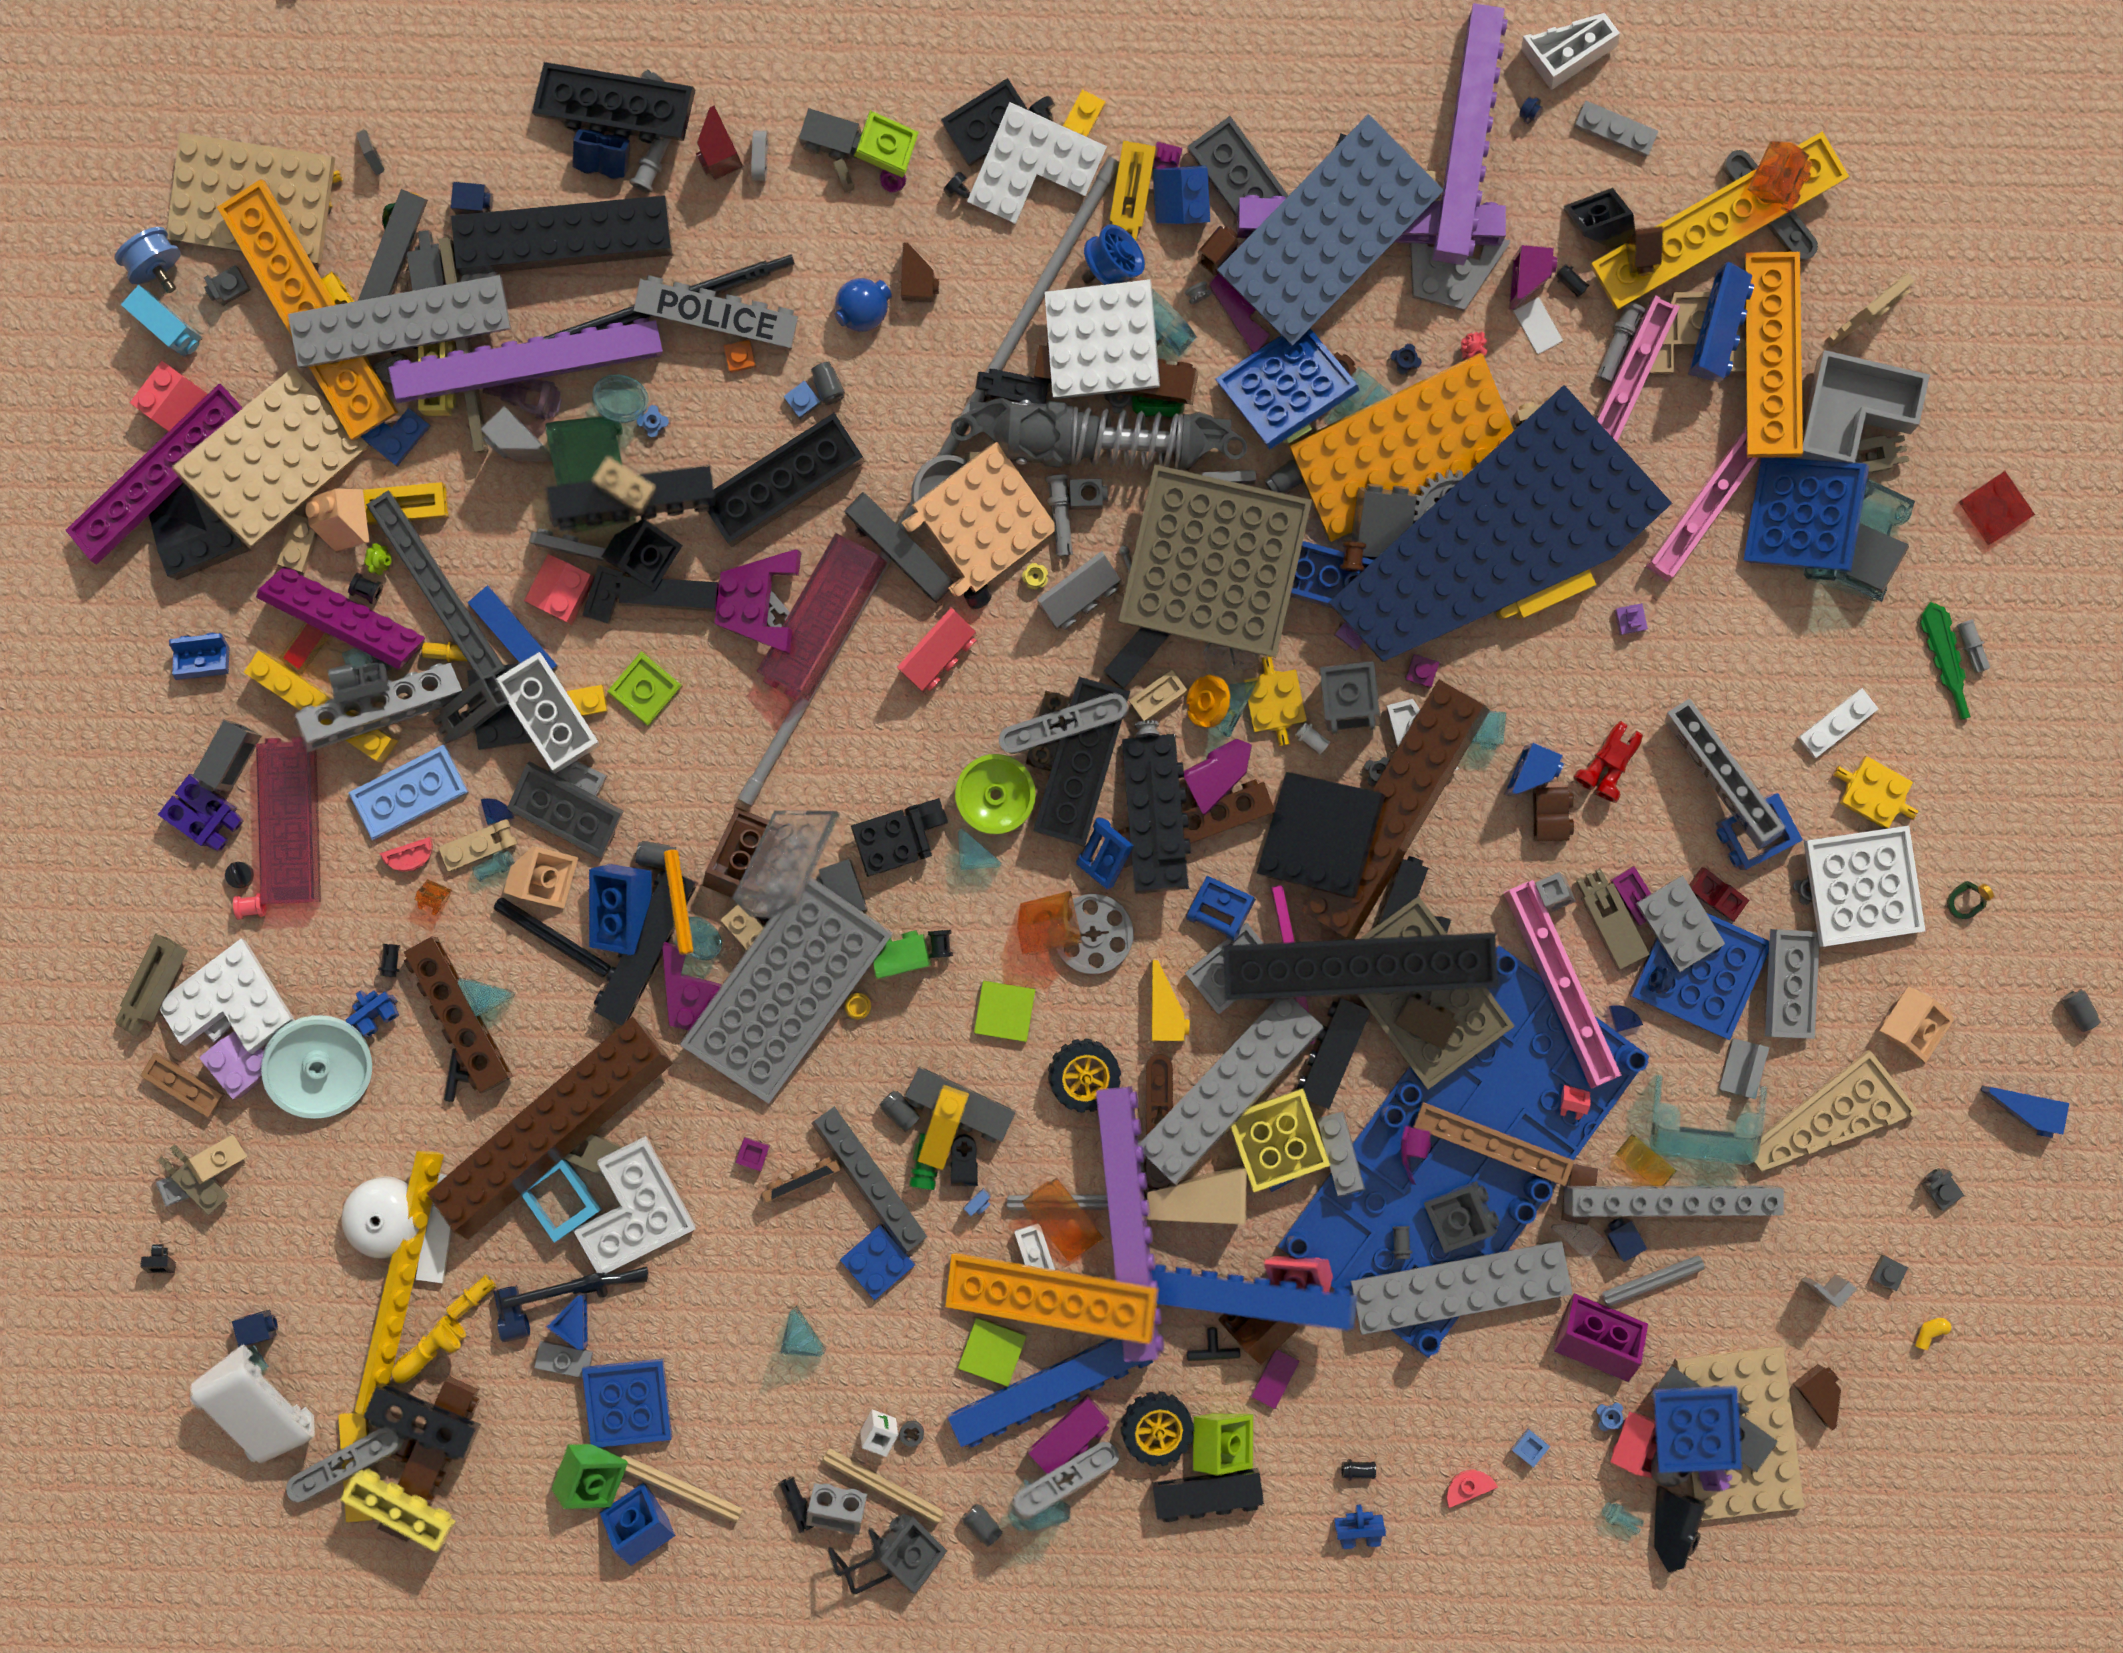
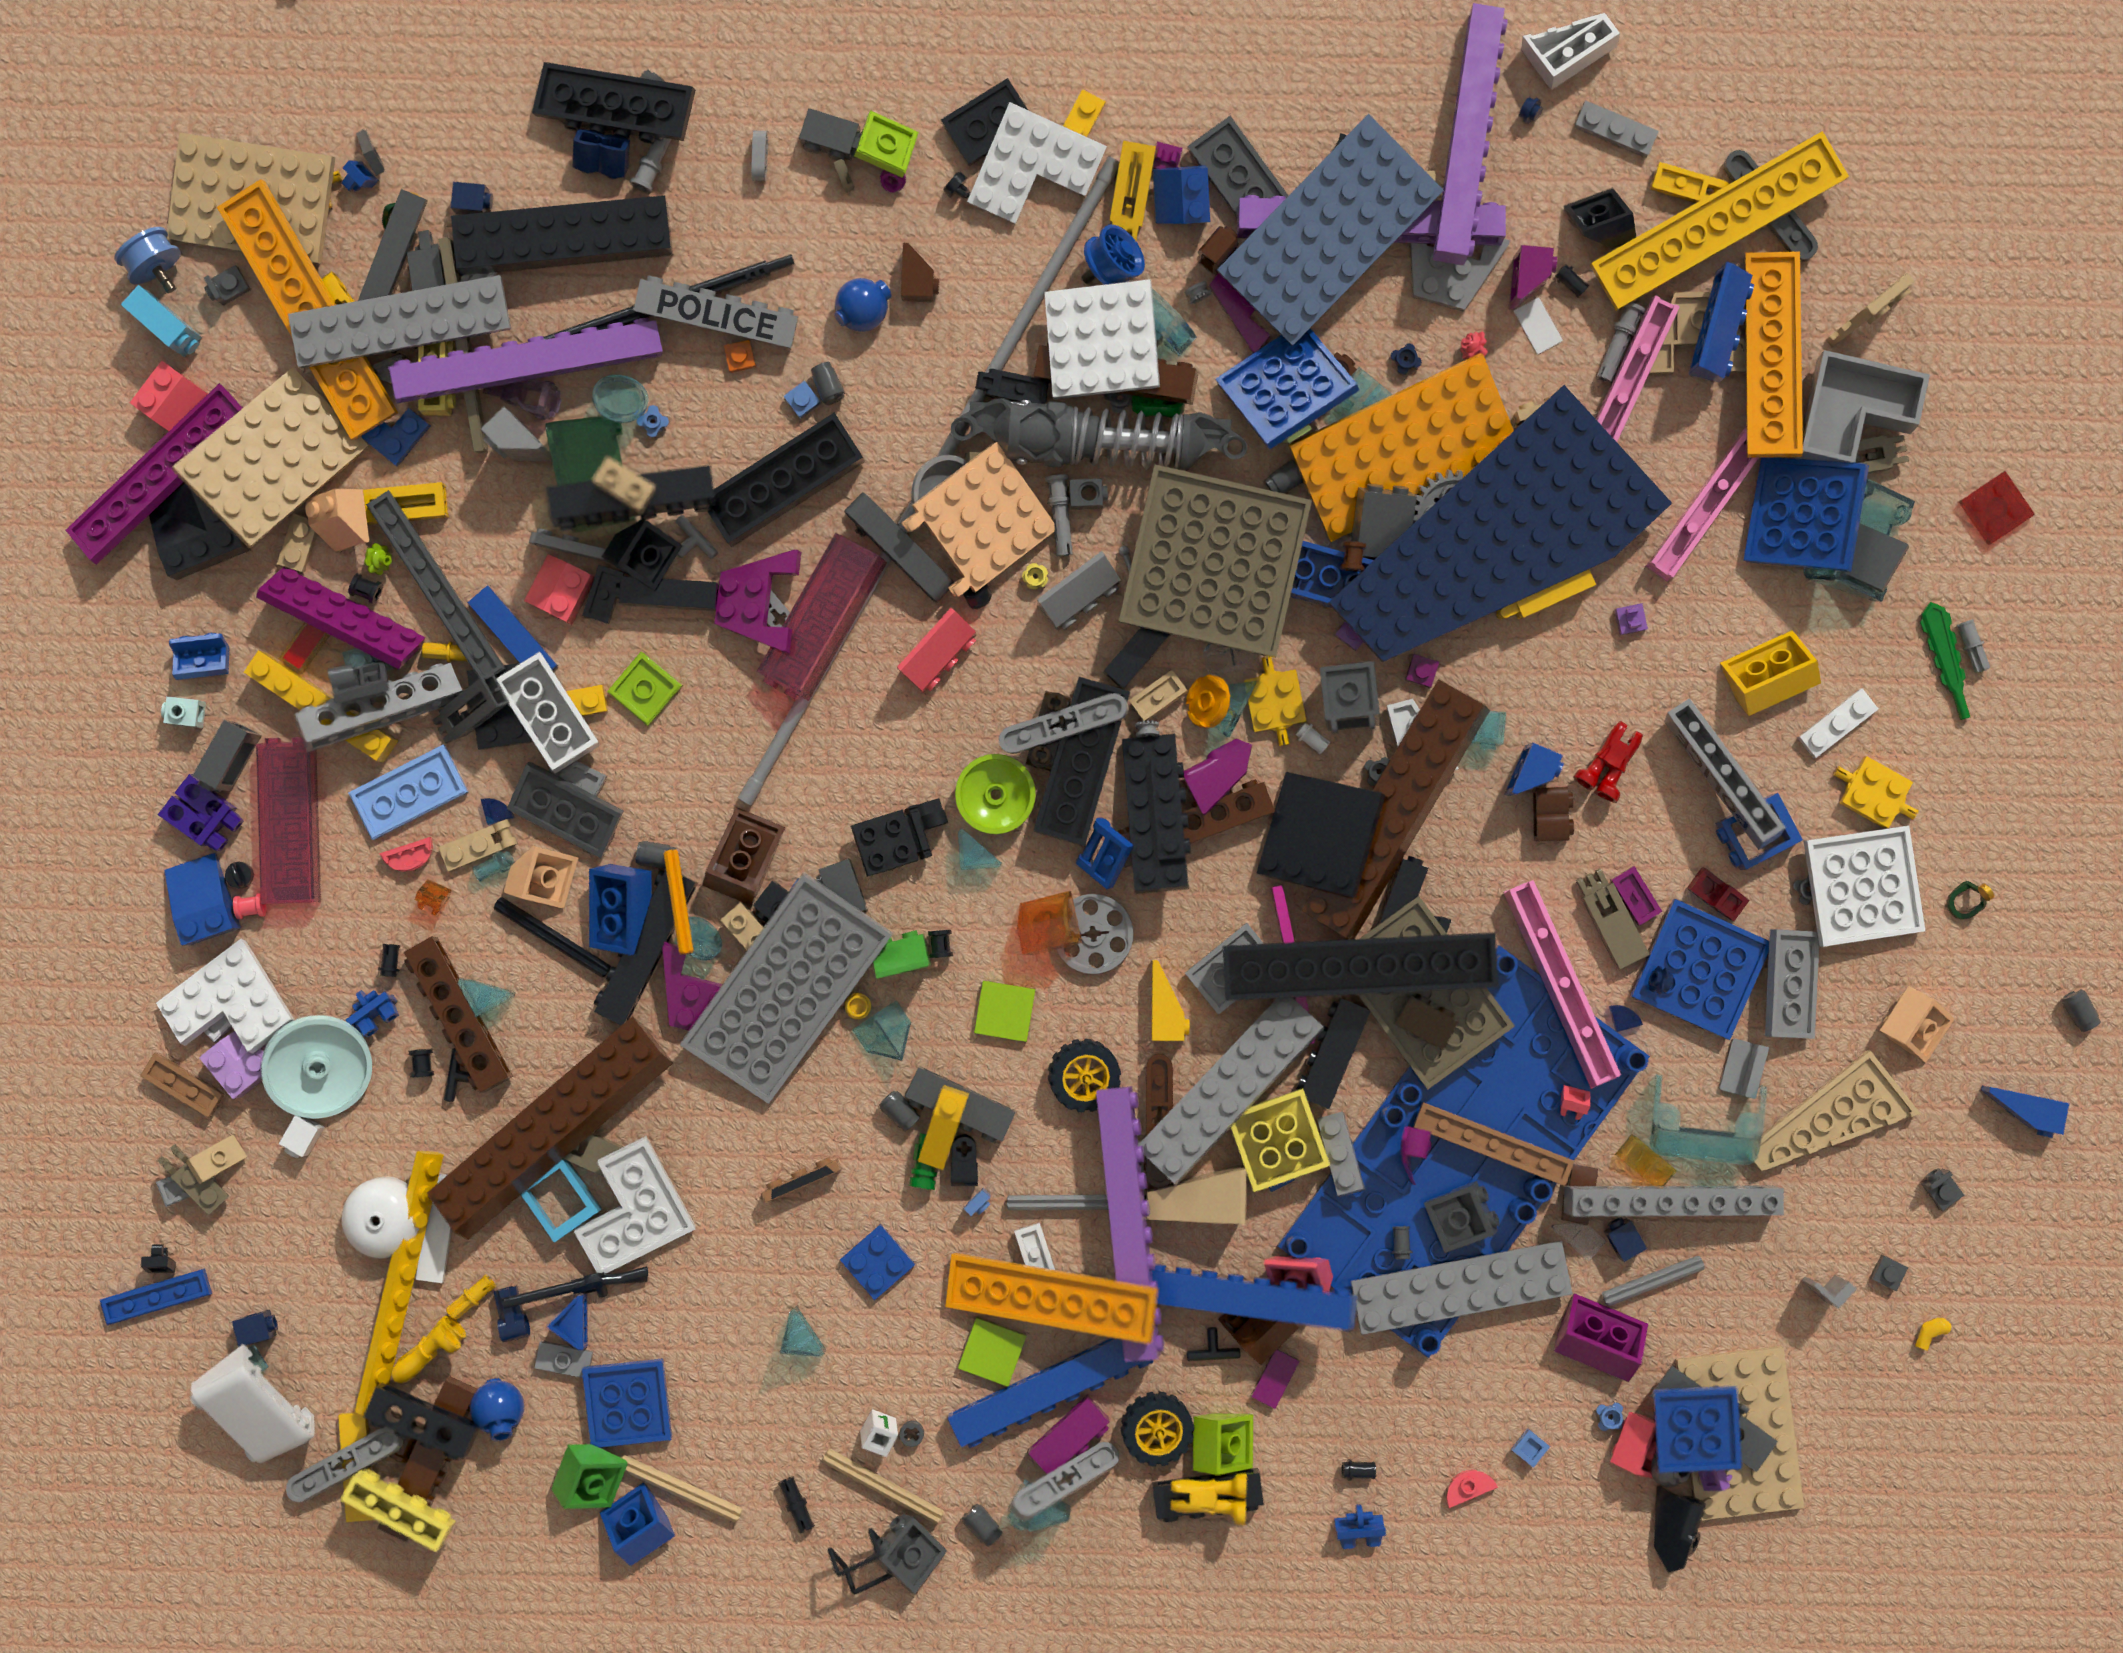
(150, 984): dark tan hinge -> none
(155, 1296): none -> blue tile
(183, 712): none -> light aqua brick
(200, 900): none -> blue slope
(301, 1136): none -> white brick
(358, 176): none -> blue tile
(421, 1063): none -> black bush
(497, 1408): none -> blue brick
(694, 538): none -> light grey piece
(716, 148): dark red slope -> none
(752, 1154): magenta plate -> none
(784, 861): clear slope -> none
(835, 1516): light grey brick -> none
(869, 1180): dark grey plate -> none
(885, 1032): none -> clear light blue slope
(1043, 107): black tile -> none
(1062, 1219): clear orange piece -> none
(1204, 1497): none -> yellow piece
(1224, 900): blue plate -> none
(1245, 477): light grey plate -> none
(1555, 892): light grey brick -> none
(1617, 1515): clear light blue animal -> none
(1645, 250): reddish brown slope -> none
(1680, 923): light grey plate -> none
(1684, 183): none -> yellow plate
(1771, 672): none -> yellow slope
(1781, 174): clear orange brick -> none
(1821, 1393): reddish brown slope -> none

